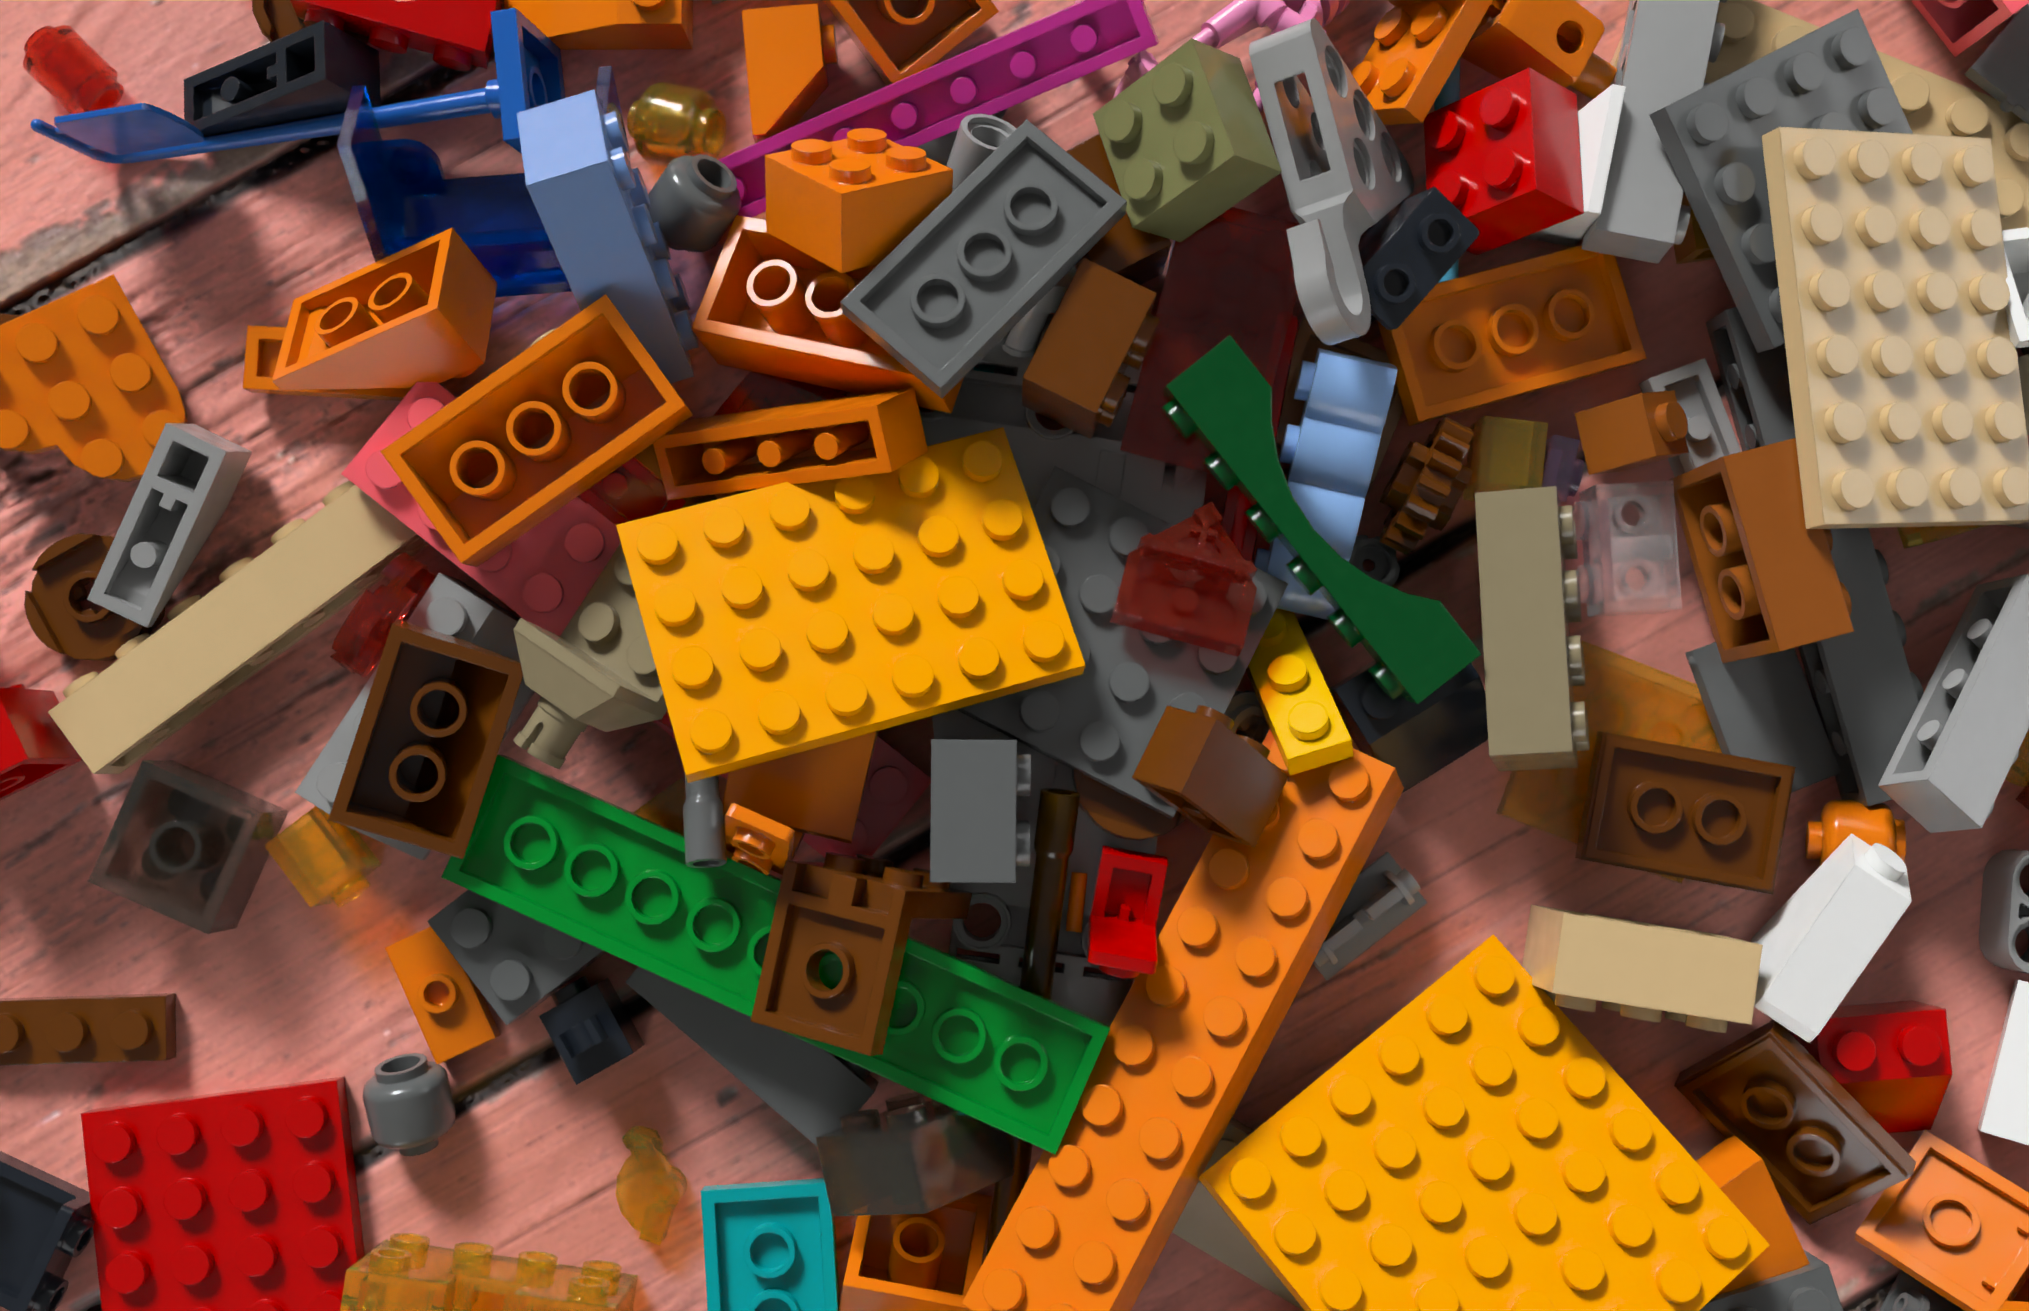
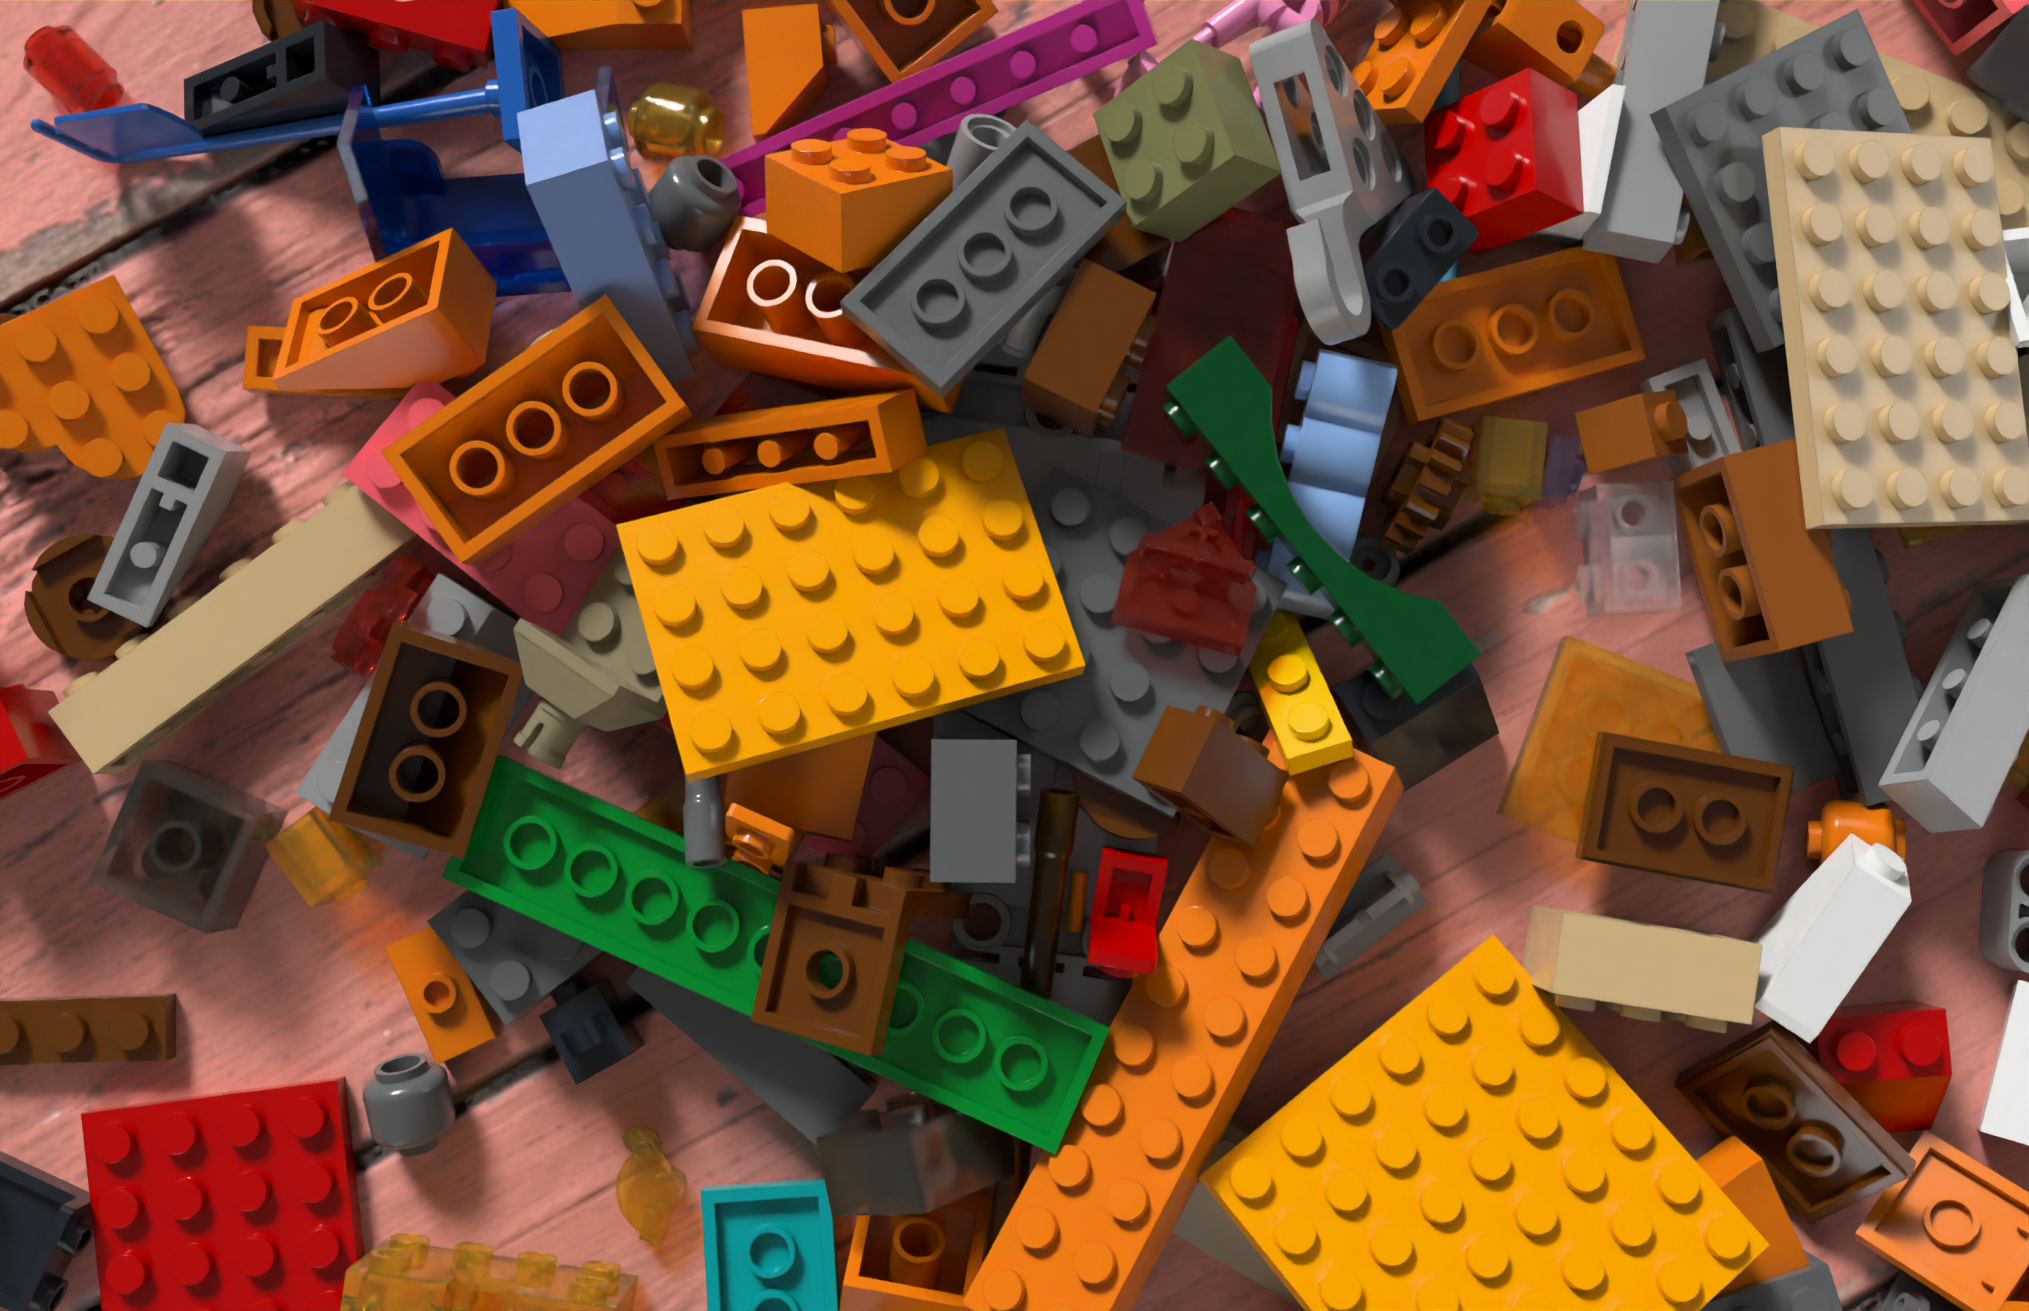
(1526, 629): dark tan brick -> none

